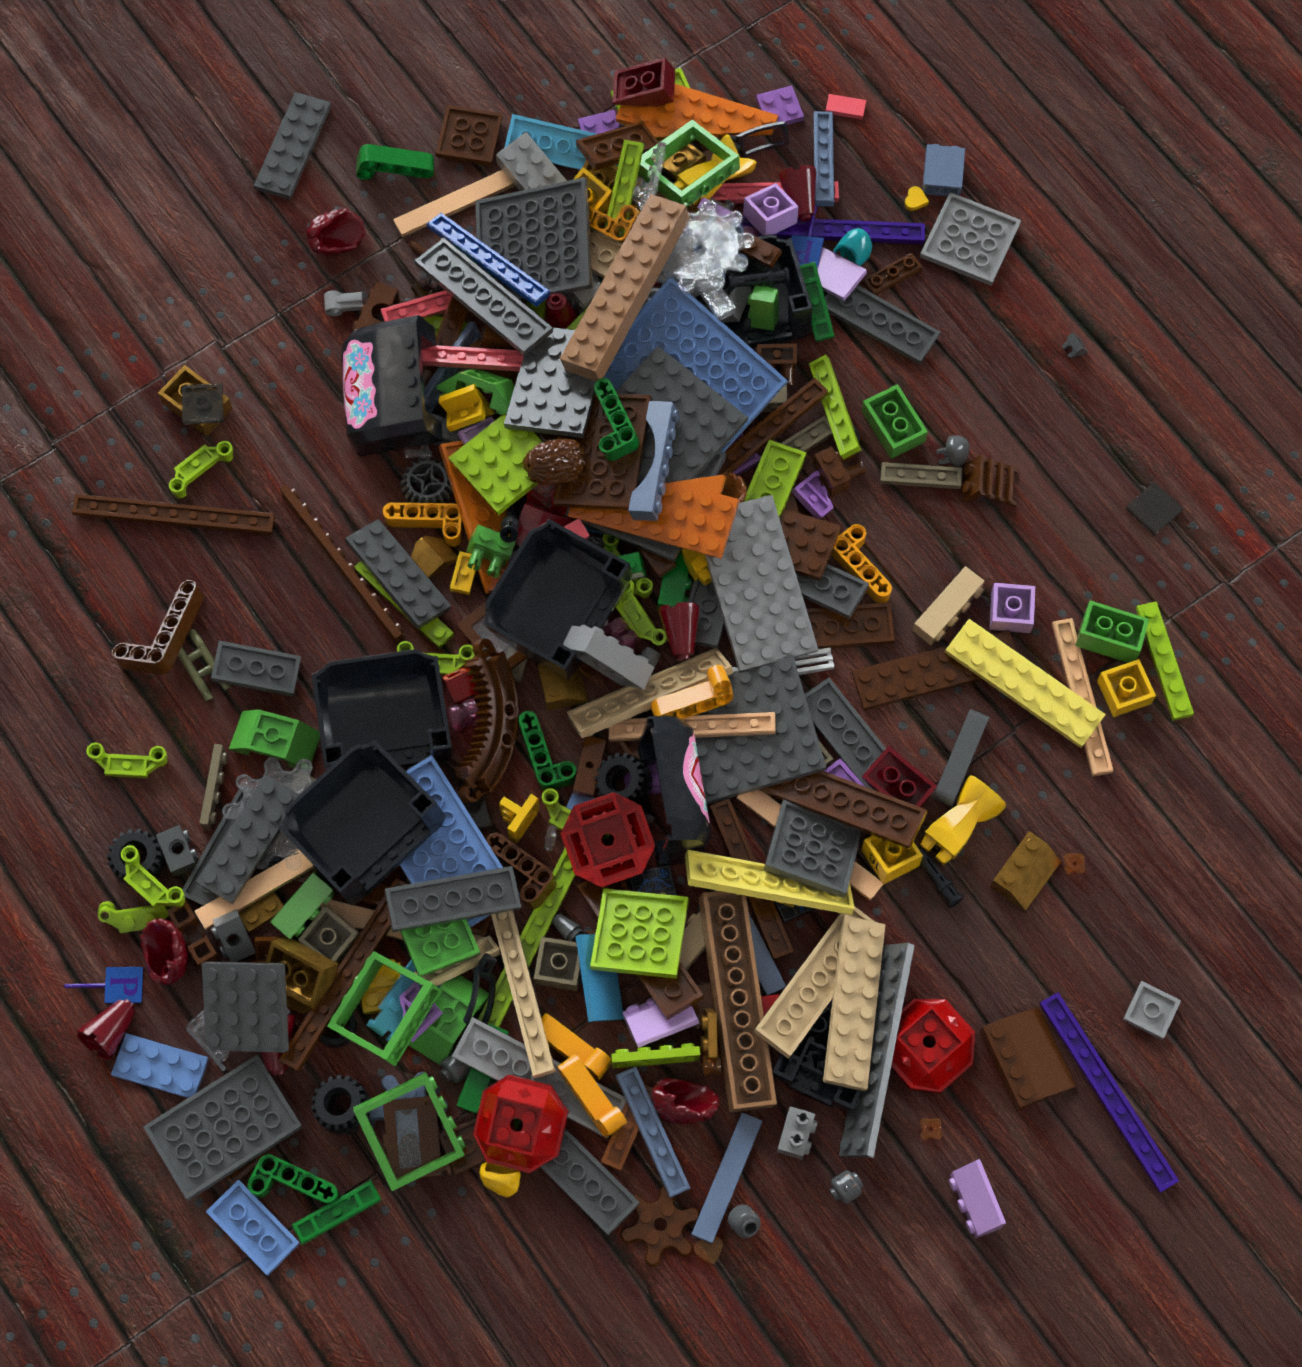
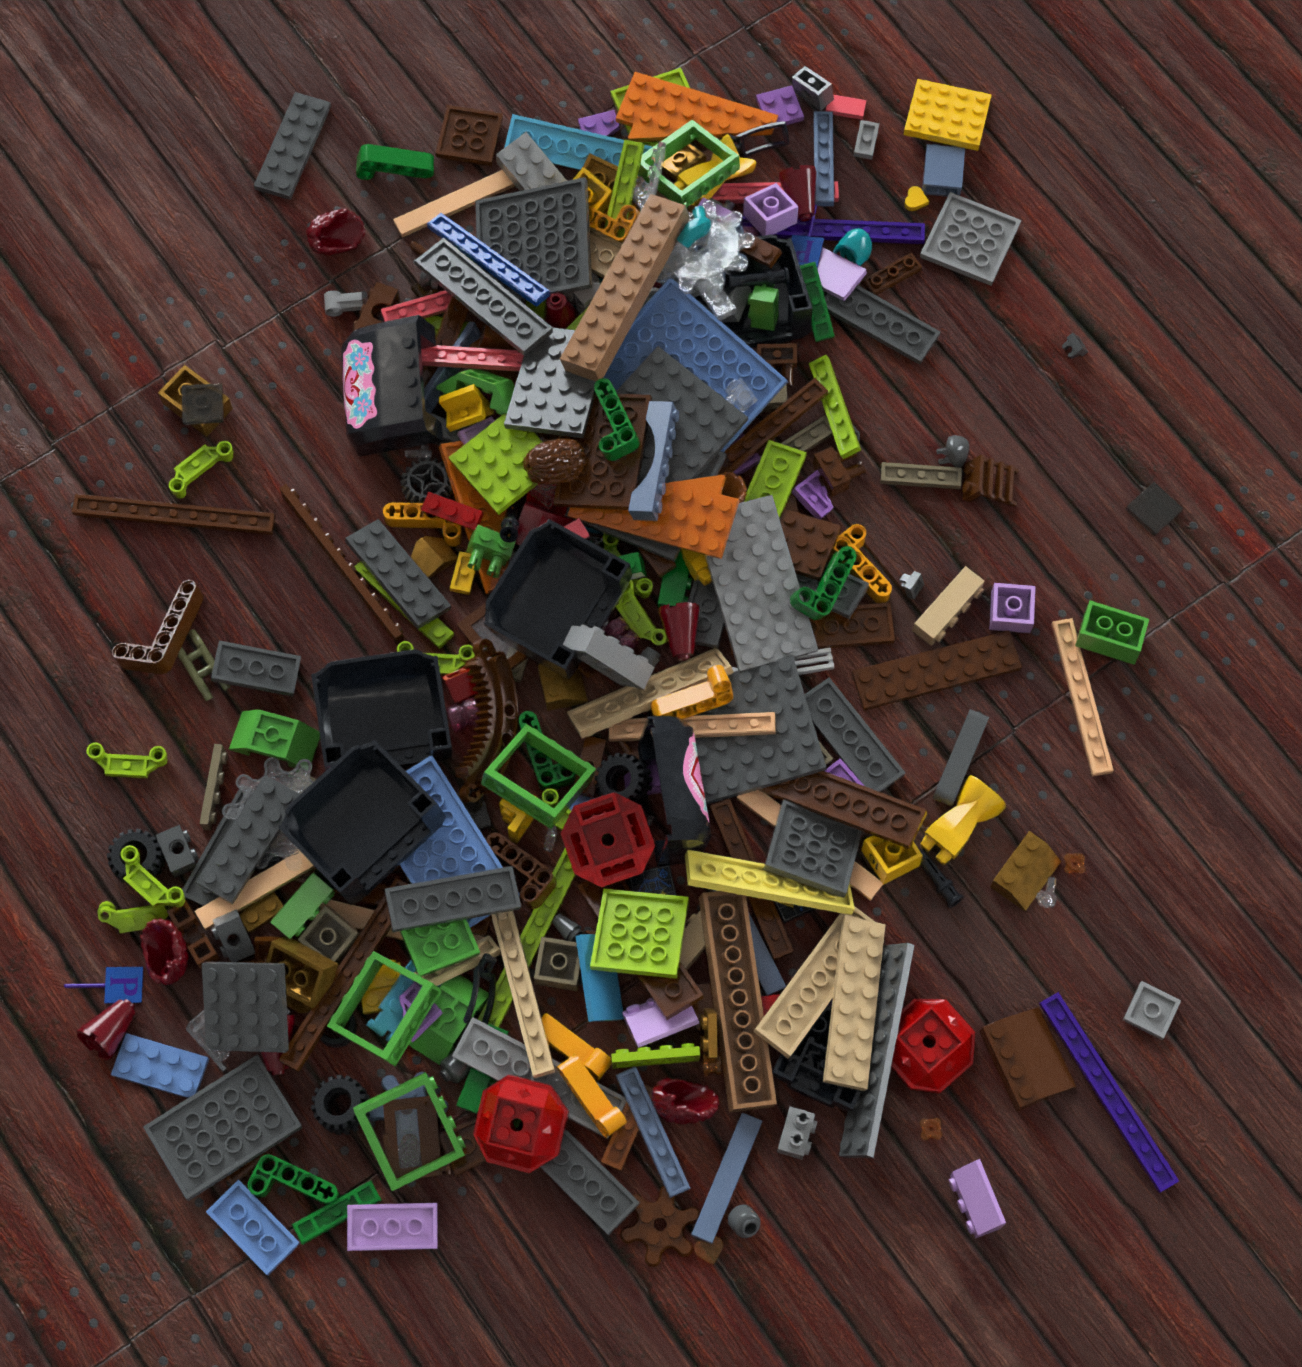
(391, 1226): none -> lavender tile
(452, 511): none -> red plate
(500, 1179): yellow hair -> none
(523, 799): none -> bright green window
(606, 147): reddish brown tile -> none
(645, 84): dark red slope -> none
(695, 228): none -> teal arm
(740, 394): none -> clear brick
(812, 88): none -> dark grey brick
(828, 581): none -> green beam
(846, 1187): dark grey head -> none
(866, 139): none -> light grey plate
(894, 421): bright green brick -> none
(899, 779): dark red slope -> none
(912, 584): none -> dark grey tile
(947, 114): none -> yellow plate
(1025, 683): light yellow plate -> none
(1047, 898): none -> clear plate
(1126, 688): yellow brick -> none
(1165, 662): lime plate -> none

